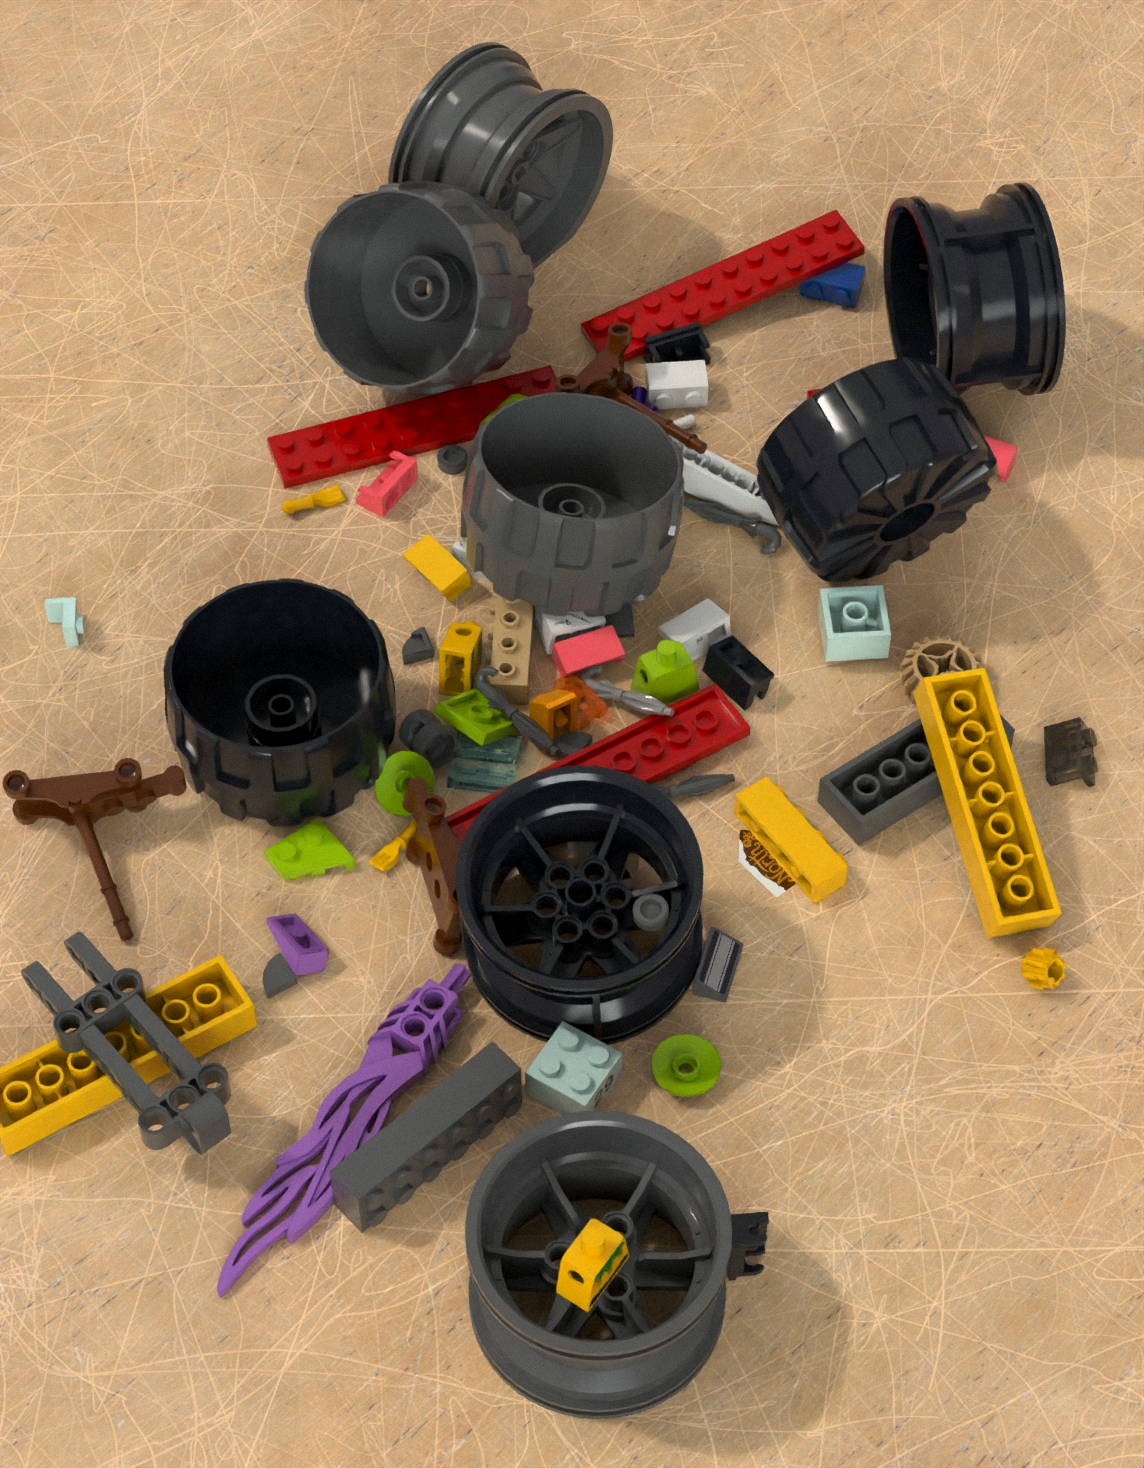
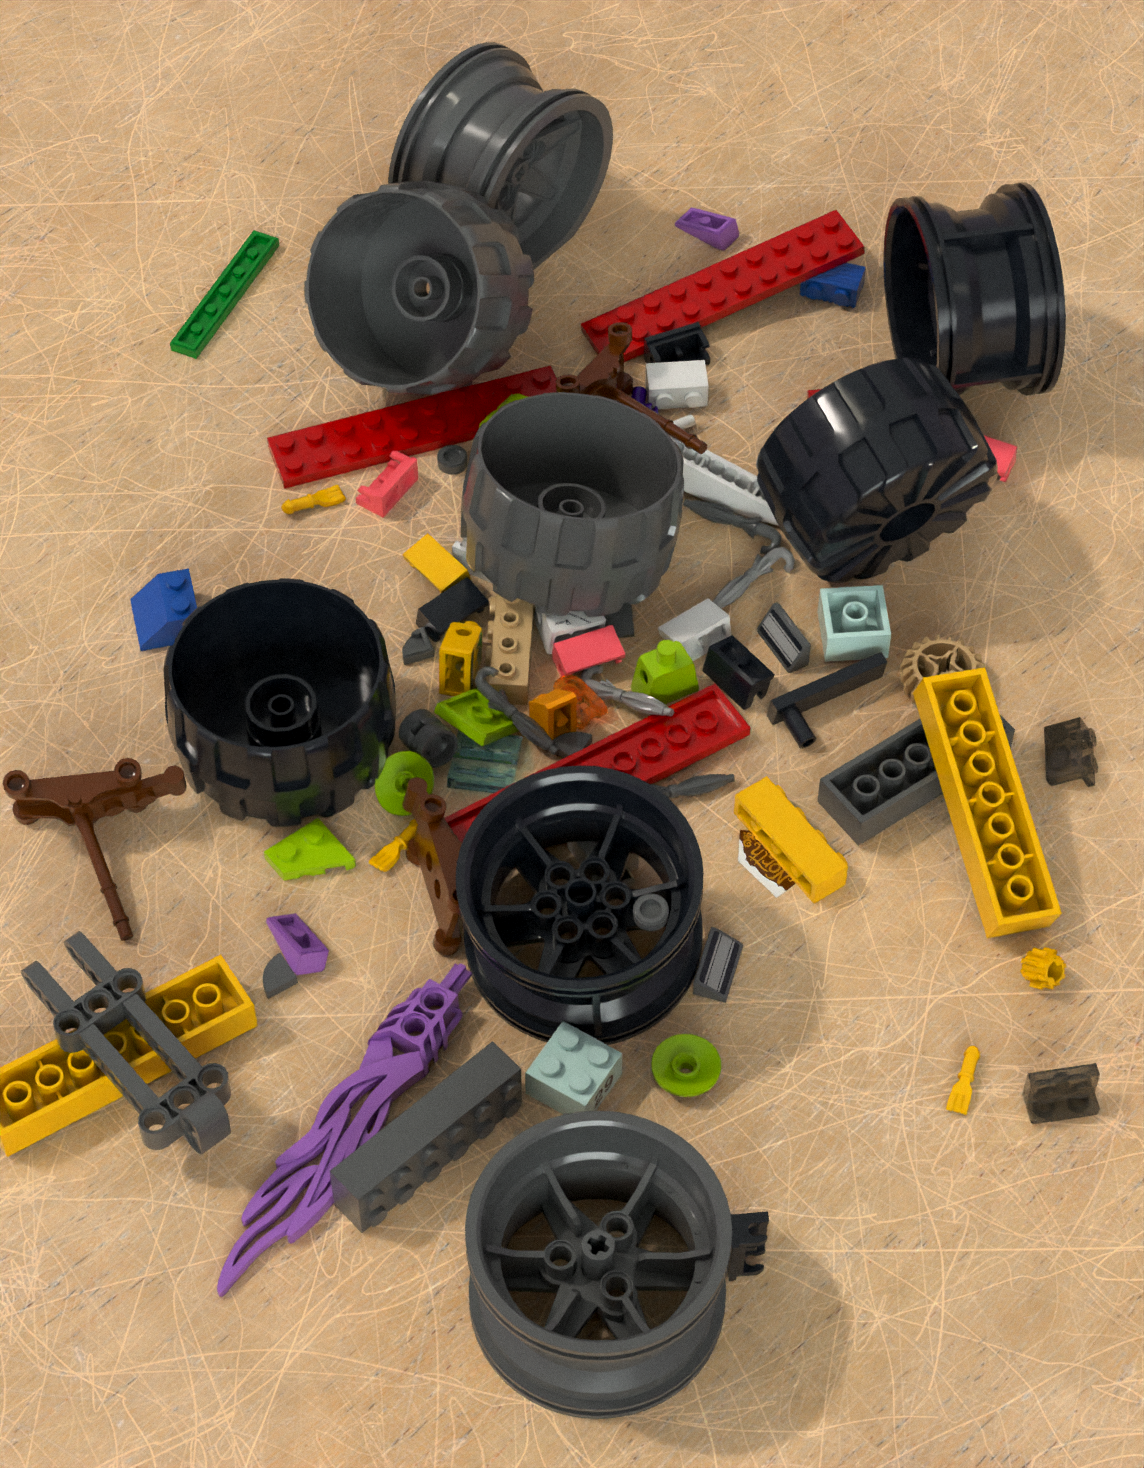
(66, 611): light aqua bracket -> none
(162, 608): none -> blue slope
(224, 294): none -> green tile
(450, 607): none -> black hinge
(595, 1257): yellow torso -> none
(709, 227): none -> medium lavender slope
(761, 565): none -> light grey piece
(784, 639): none -> slope
(792, 704): none -> black piece
(961, 1091): none -> yellow piece
(1061, 1093): none -> clear smoke bracket

